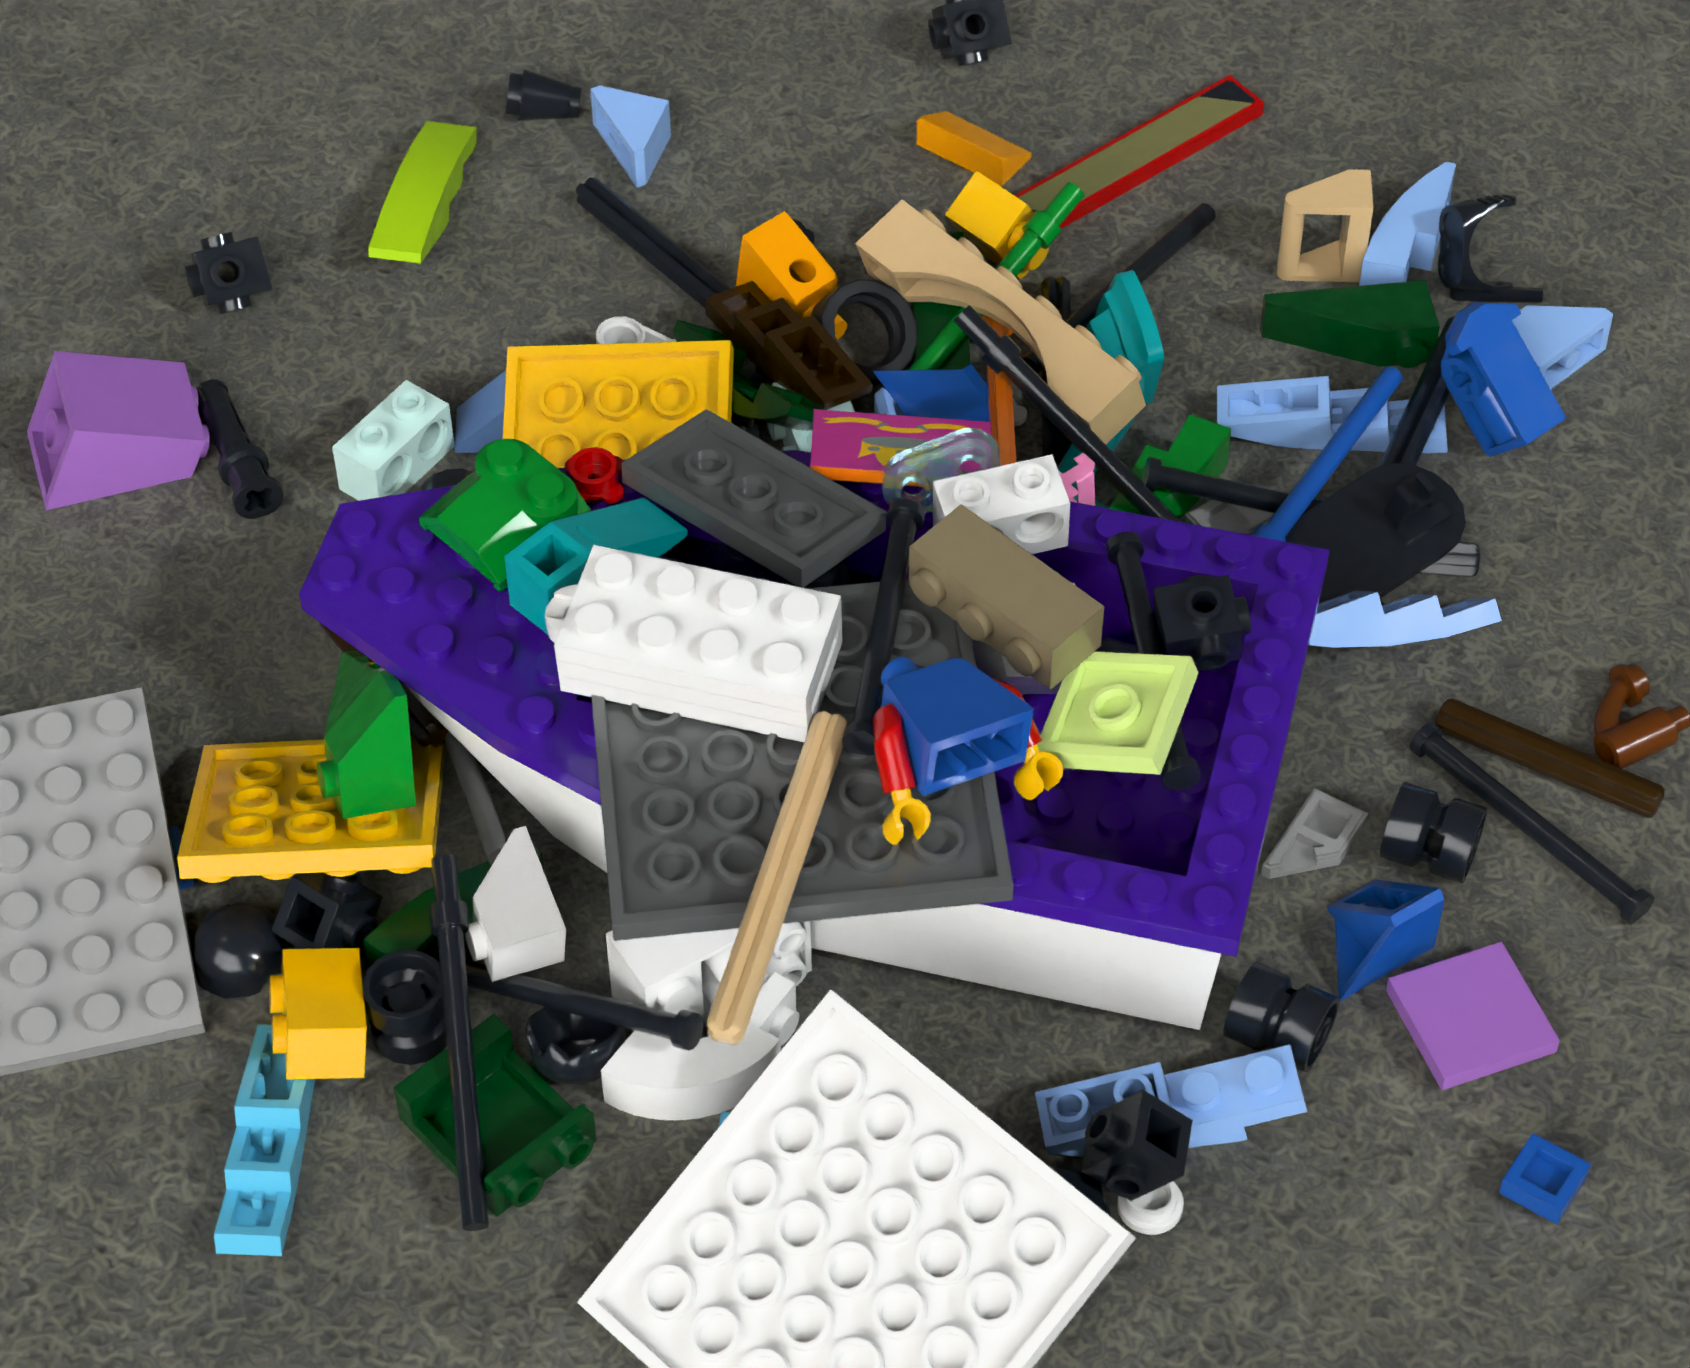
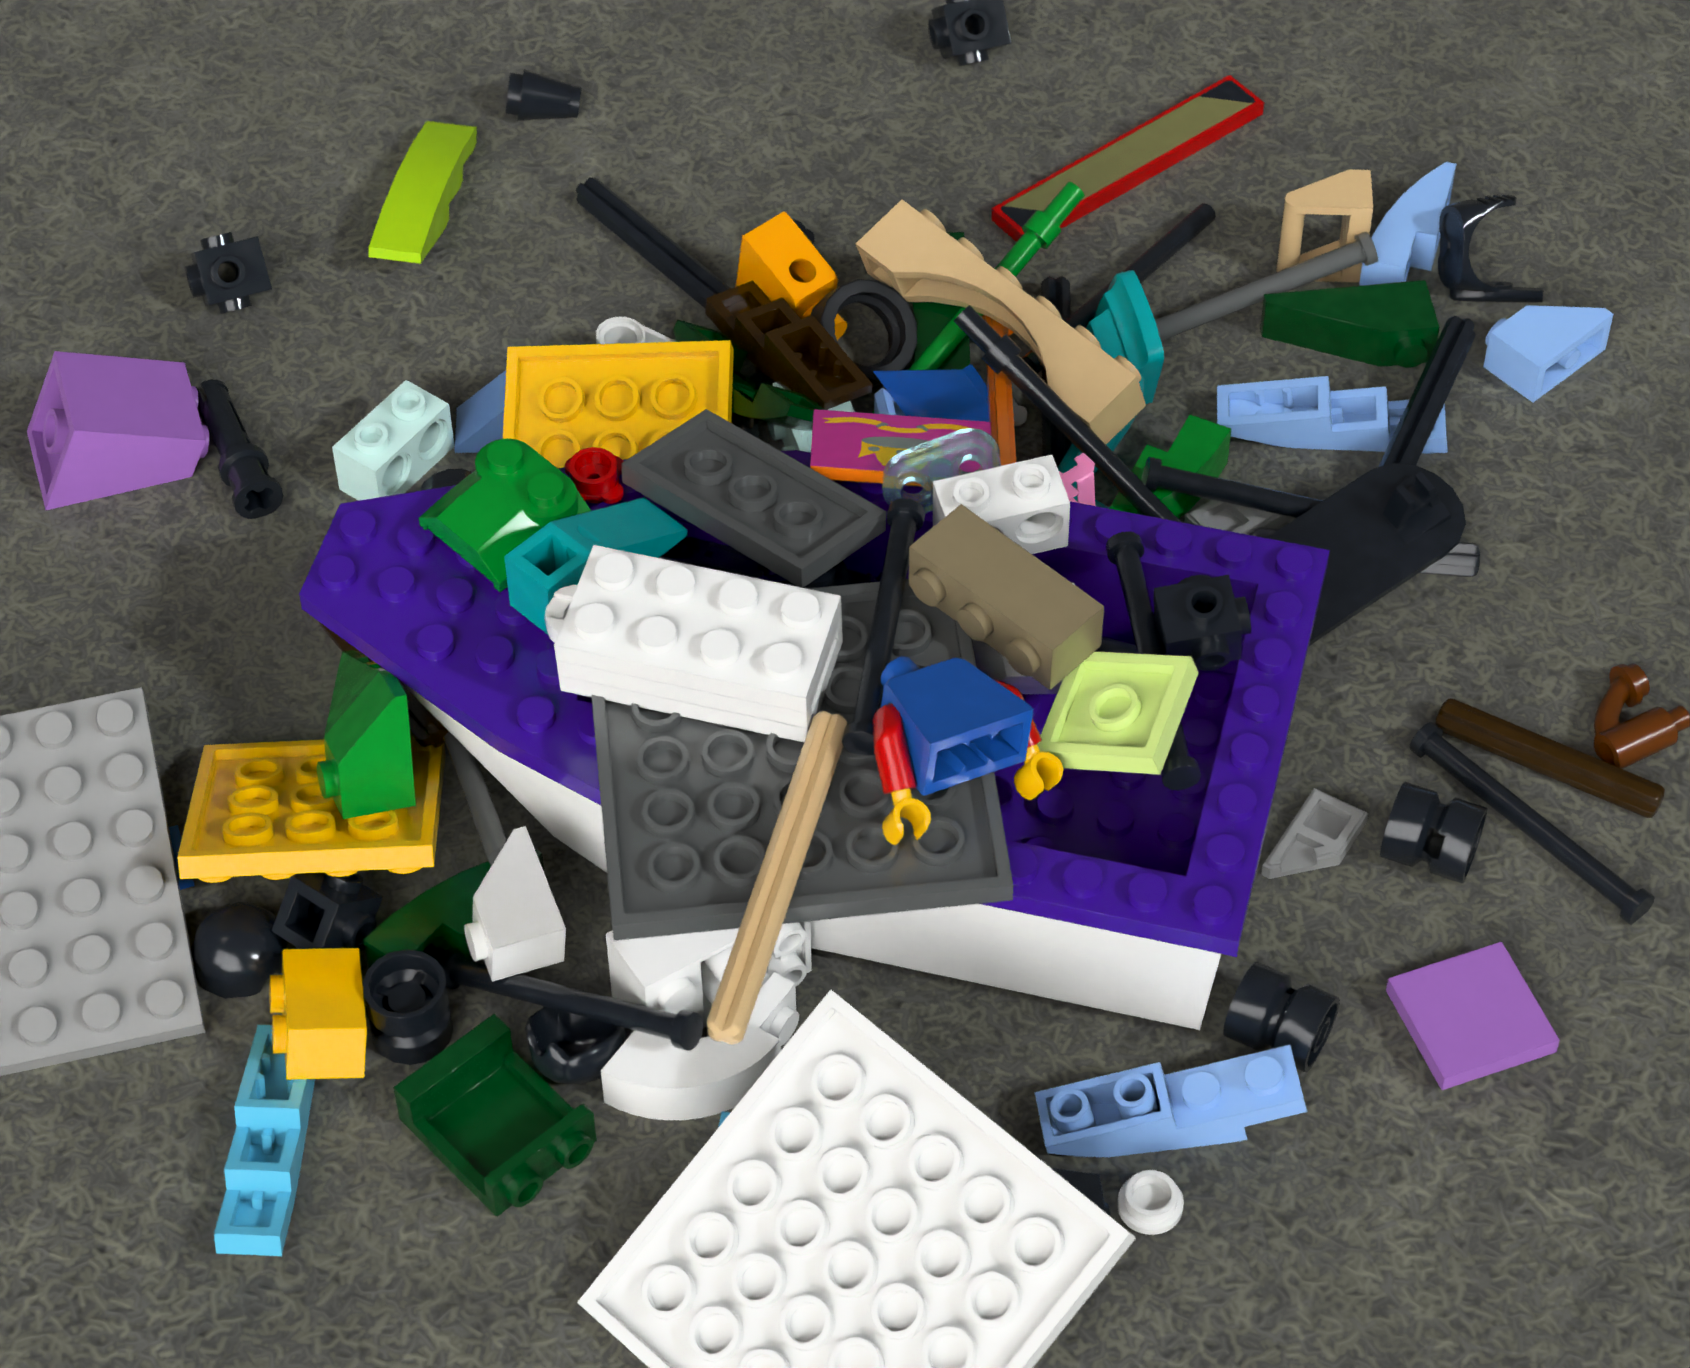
(449, 923): black bar -> none
(633, 128): light blue slope -> none
(970, 146): light orange slope -> none
(992, 220): yellow piece -> none
(1137, 1145): black brick -> none
(1285, 280): none -> dark grey bar
(1330, 456): blue bar -> none
(1362, 620): light blue slope -> none
(1382, 930): blue slope -> none
(1496, 379): blue piece -> none
(1545, 1178): blue plate -> none

